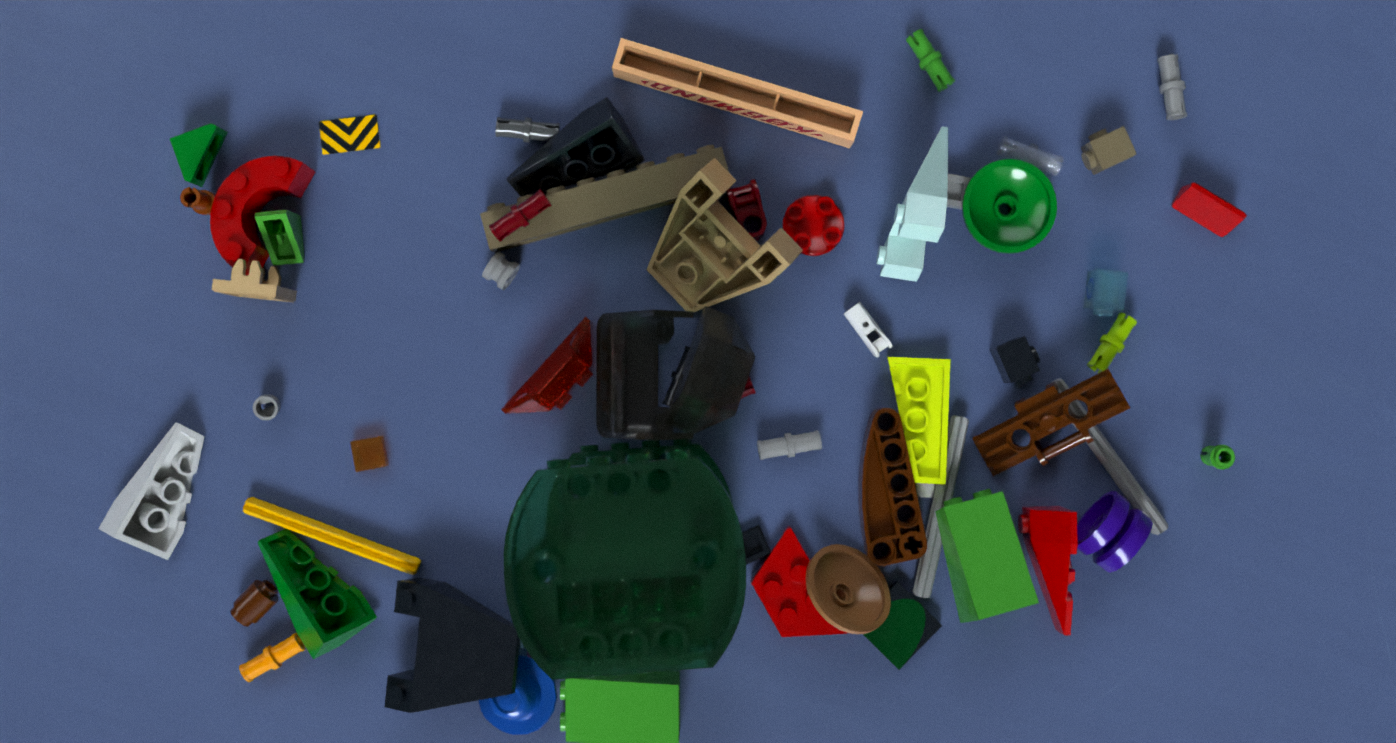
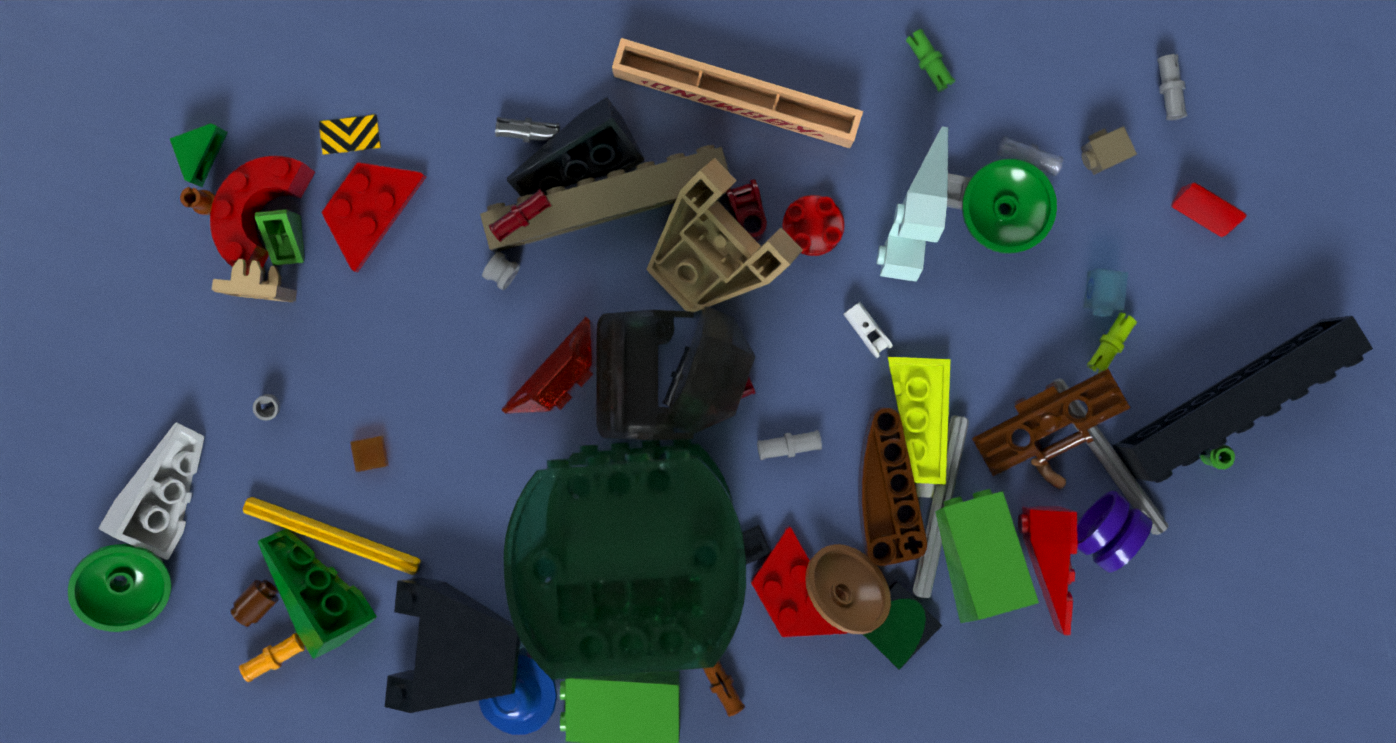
(117, 604): none -> green dish
(368, 207): none -> red wing
(732, 701): none -> dark orange pin
(1016, 360): black brick -> none
(1049, 475): none -> medium nougat piece
(1242, 398): none -> black brick

